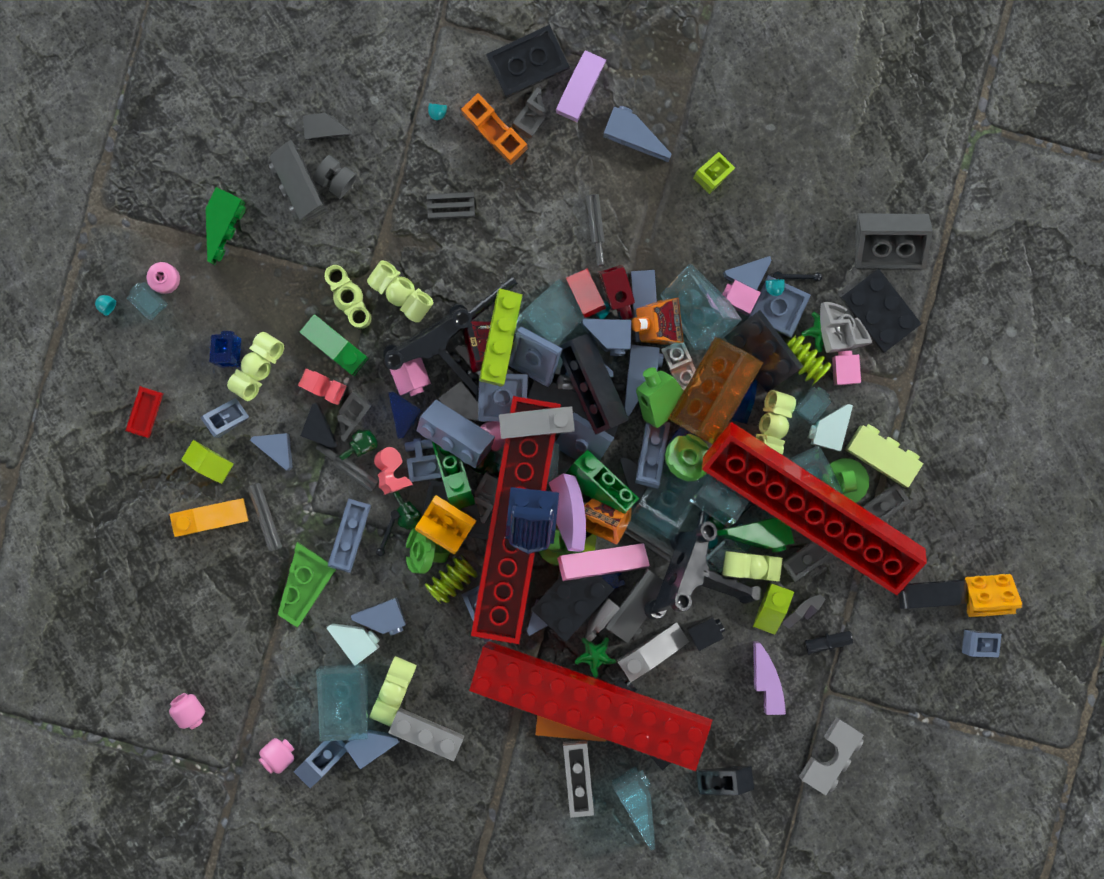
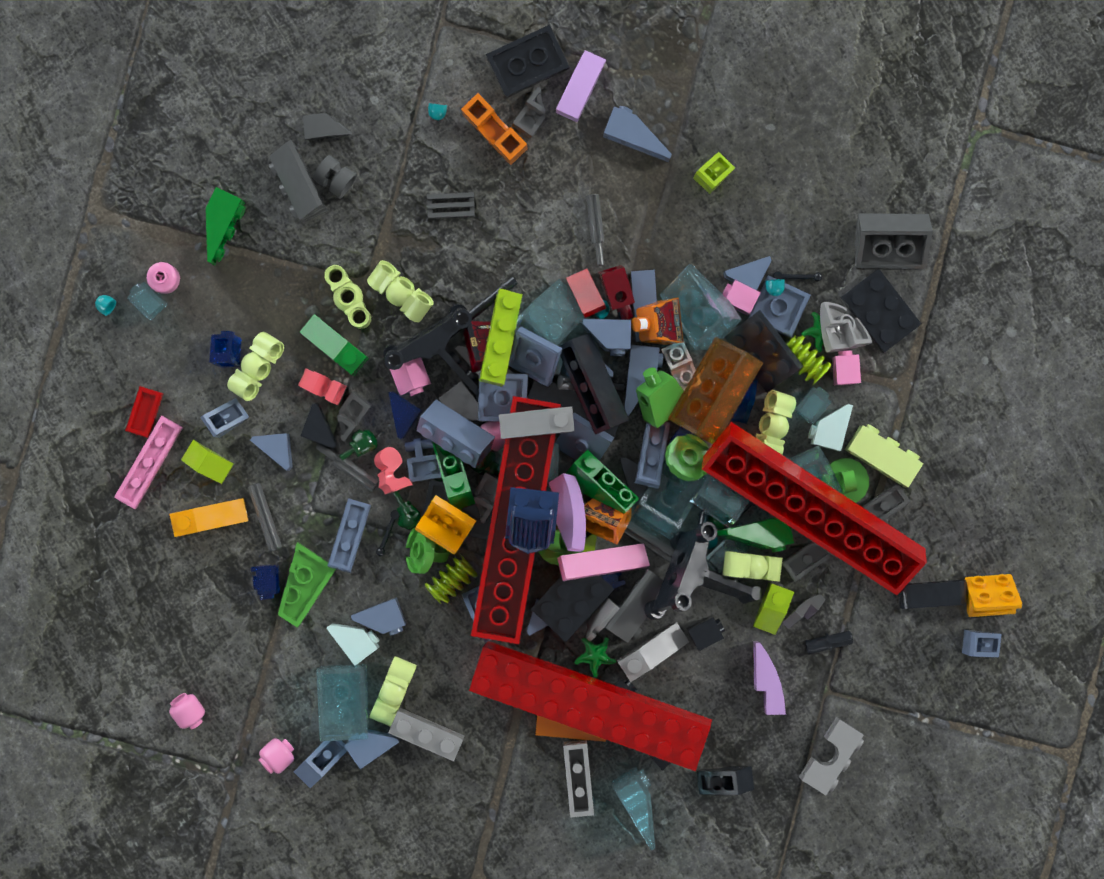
(148, 462): none -> bright pink tile
(266, 580): none -> clear blue brick

